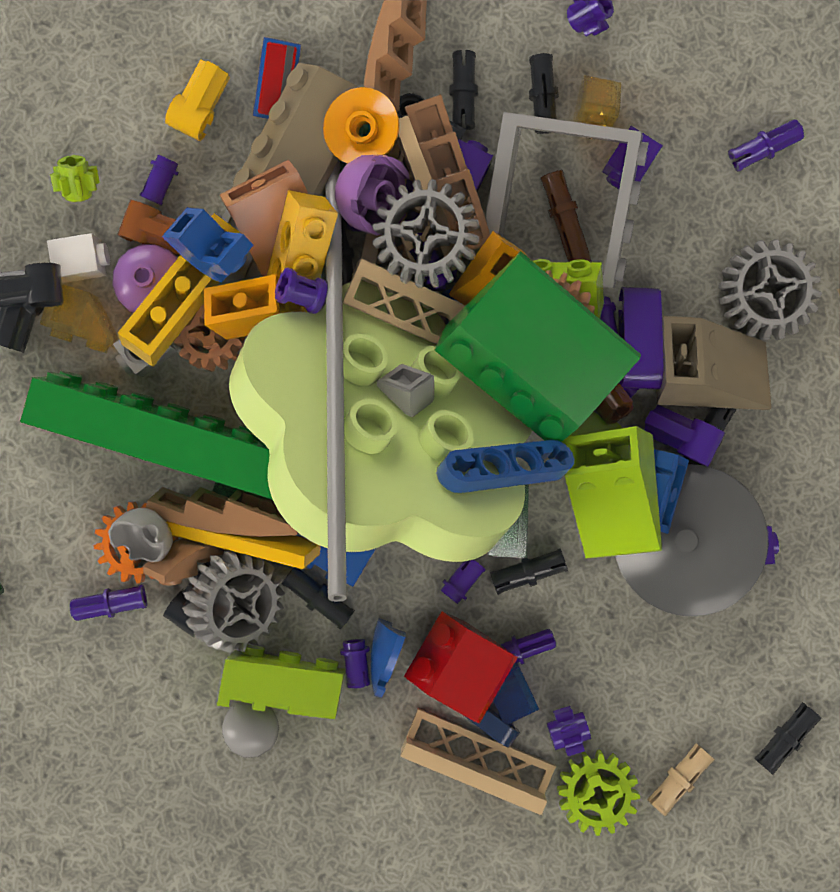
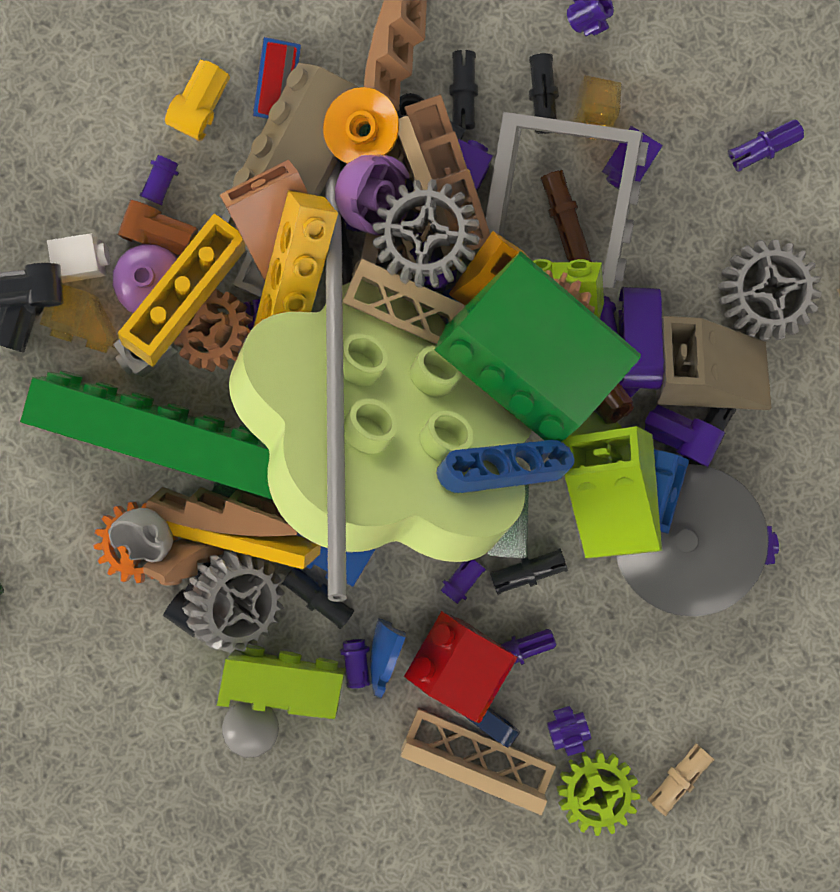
(74, 178): lime gear -> none
(108, 603): dark purple axle -> none
(207, 245): blue brick -> none
(239, 306): light orange slope -> none
(301, 290): dark purple bush -> none
(408, 388): light grey slope -> none
(515, 697): clear blue panel -> none
(788, 738): black pin -> none

